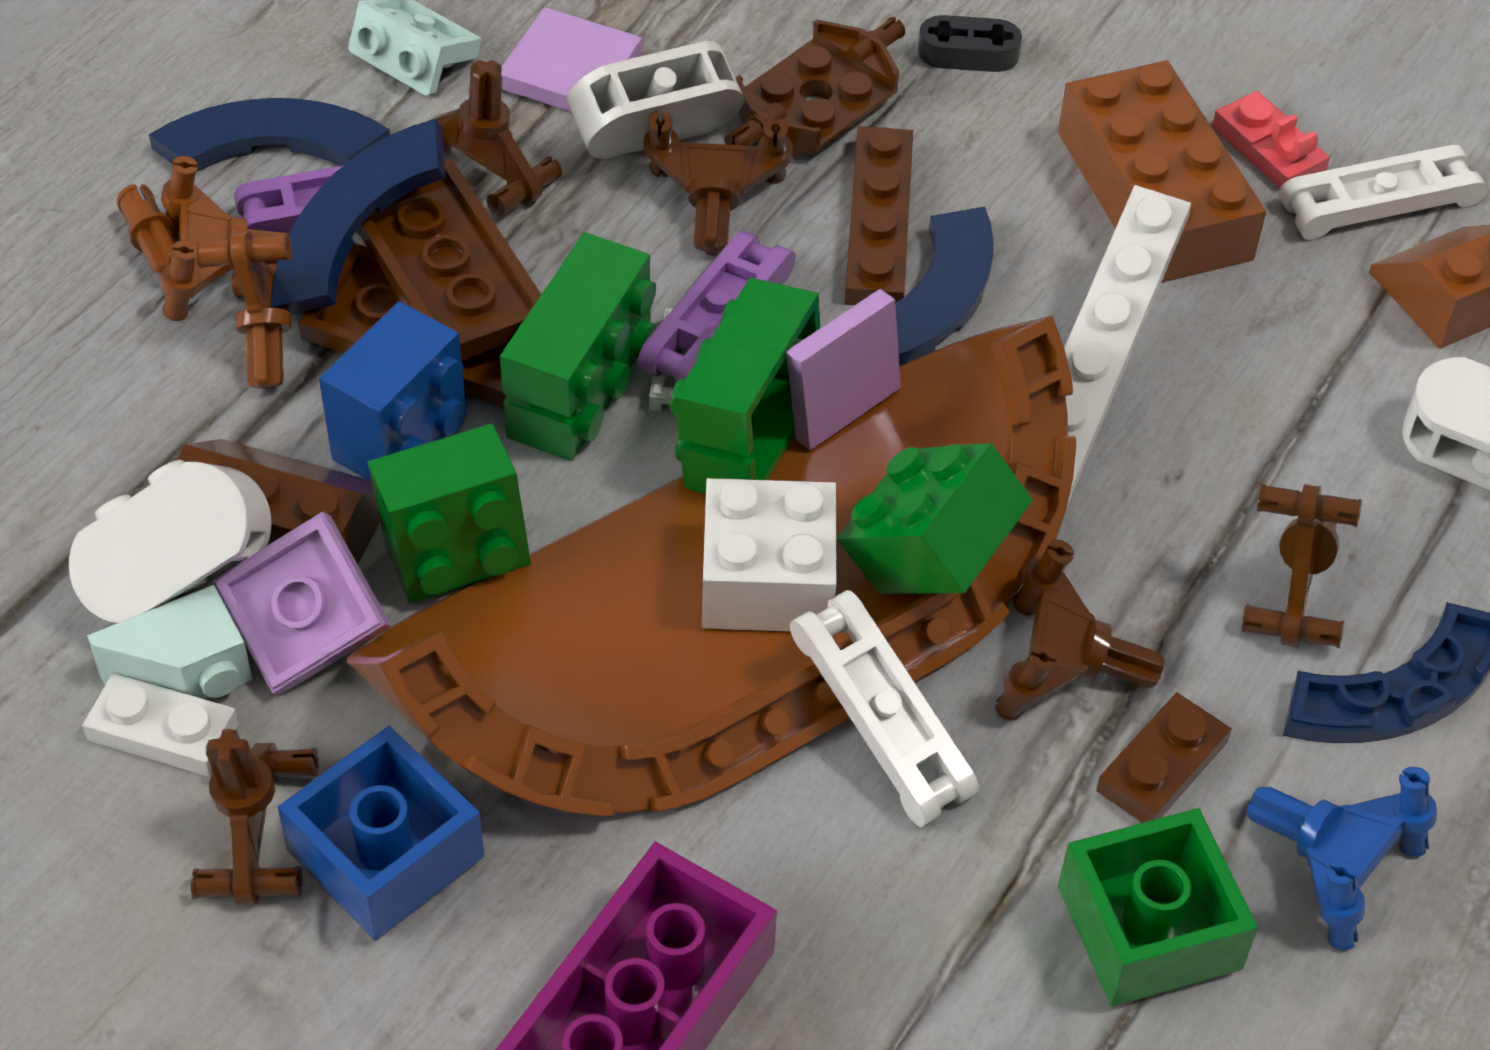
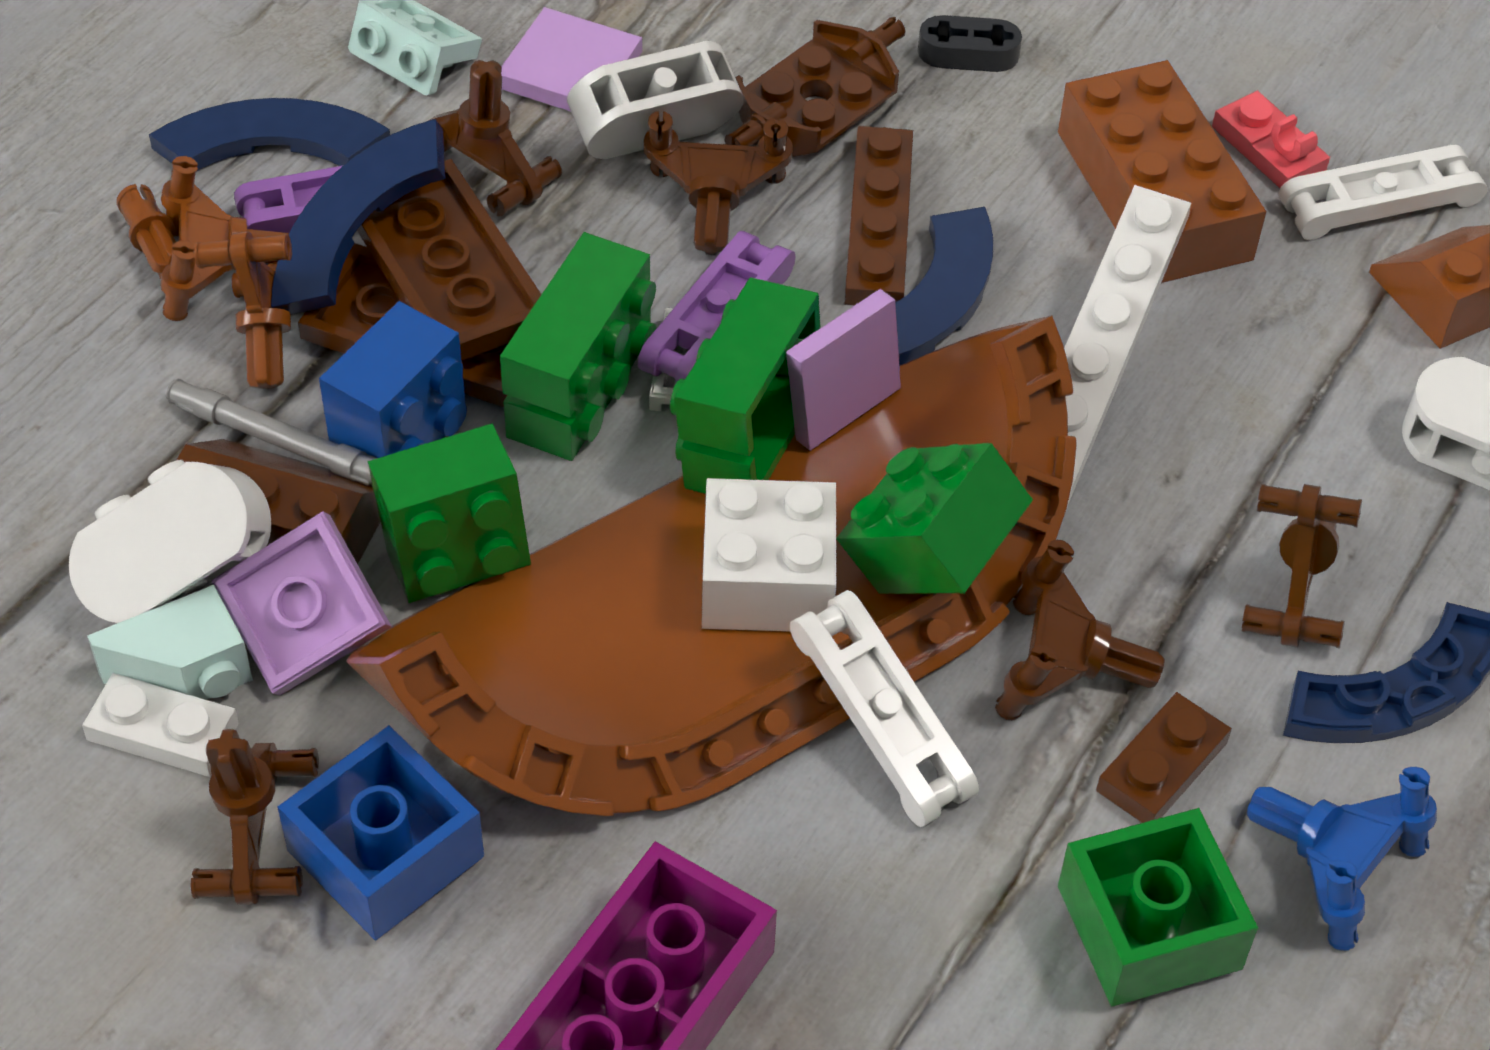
(219, 409): none -> light grey piece

